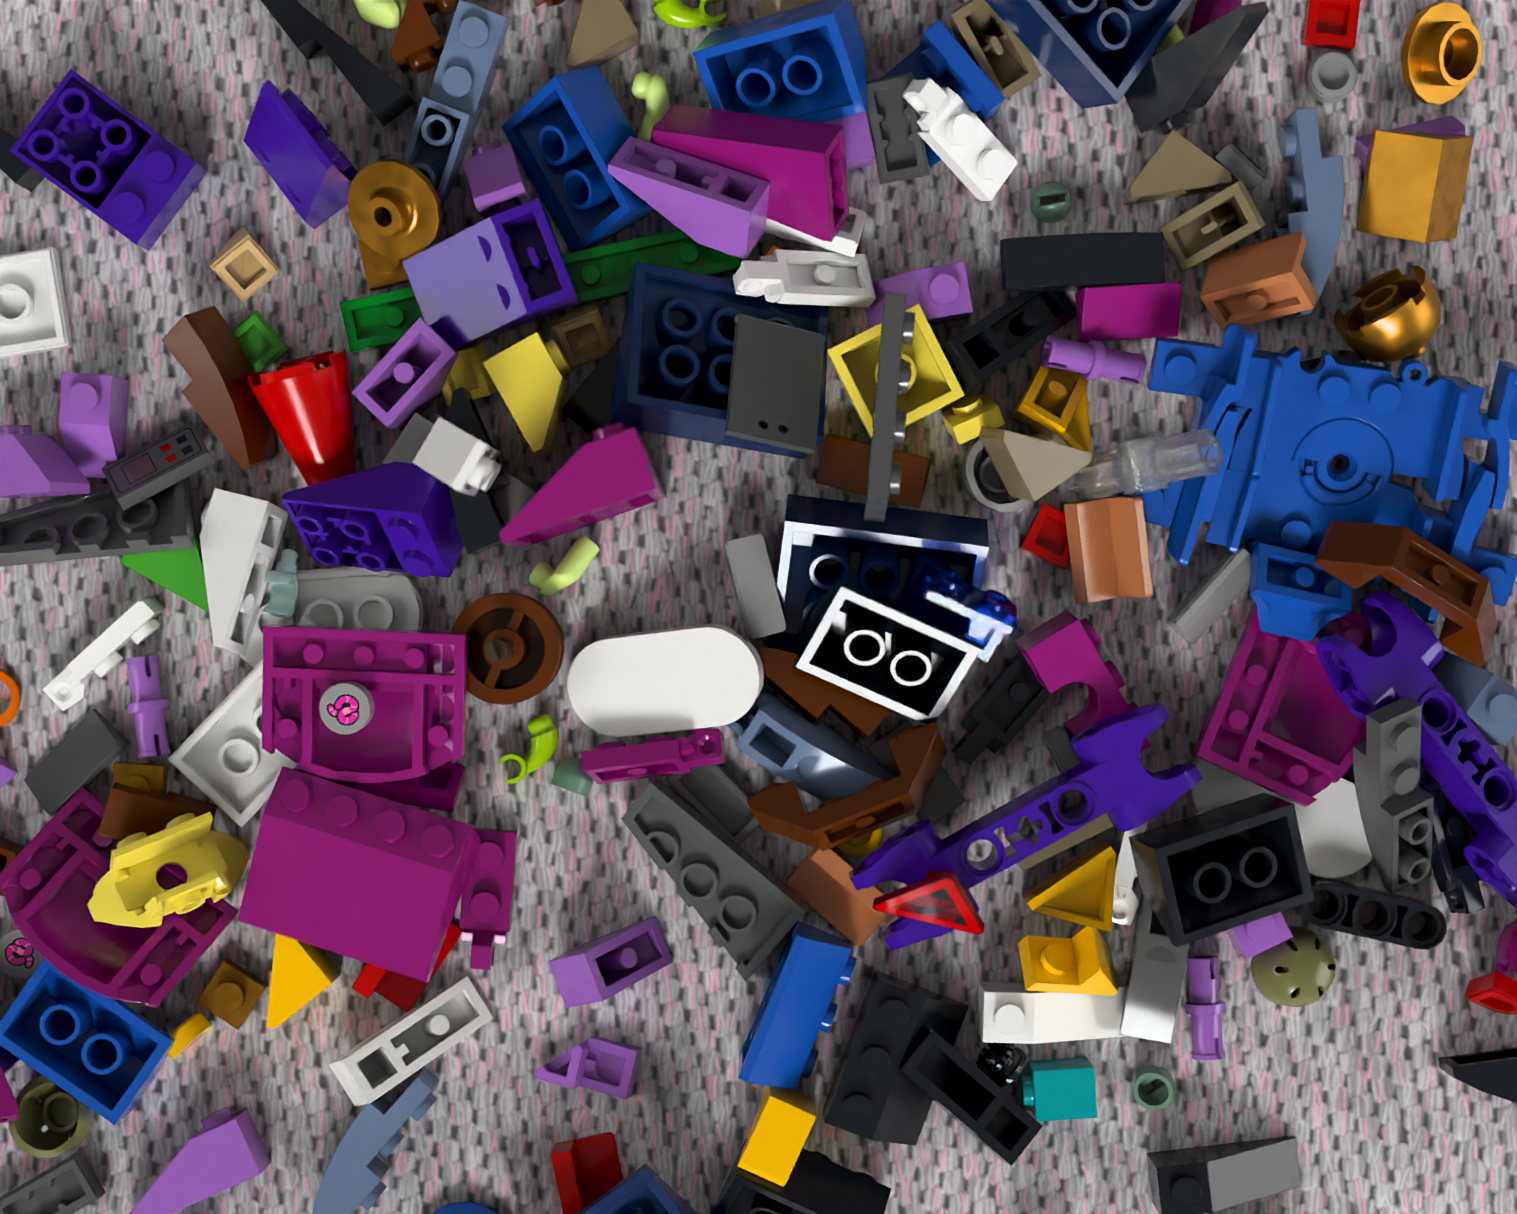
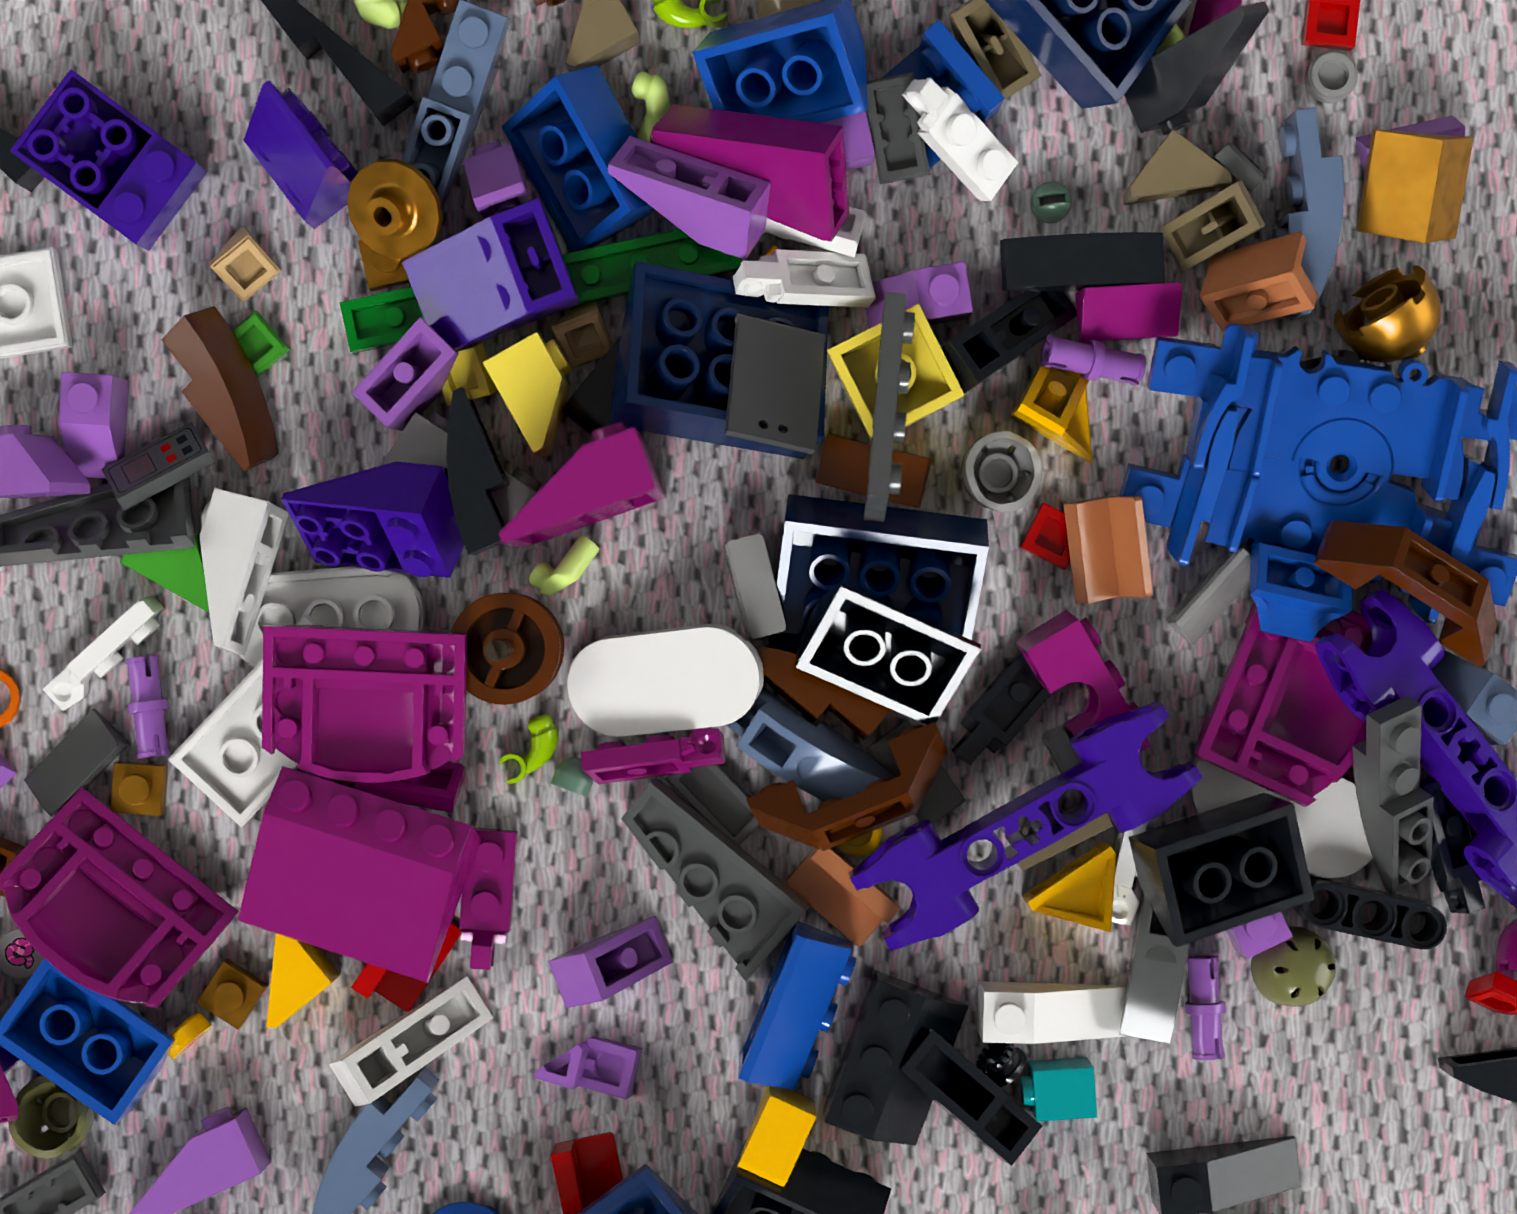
(130, 889): light yellow piece -> none
(137, 811): reddish brown slope -> none
(283, 586): light aqua piece -> none
(311, 412): red cone -> none
(346, 707): light grey tile -> none
(458, 458): white slope -> none
(934, 901): piece -> none
(962, 608): clear blue bracket -> none
(968, 416): light yellow plate -> none
(1029, 464): dark tan slope -> none
(1068, 964): yellow slope -> none
(1148, 465): clear piece -> none
(1158, 1096): sand green hinge -> none
(1440, 53): pearl gold piece -> none

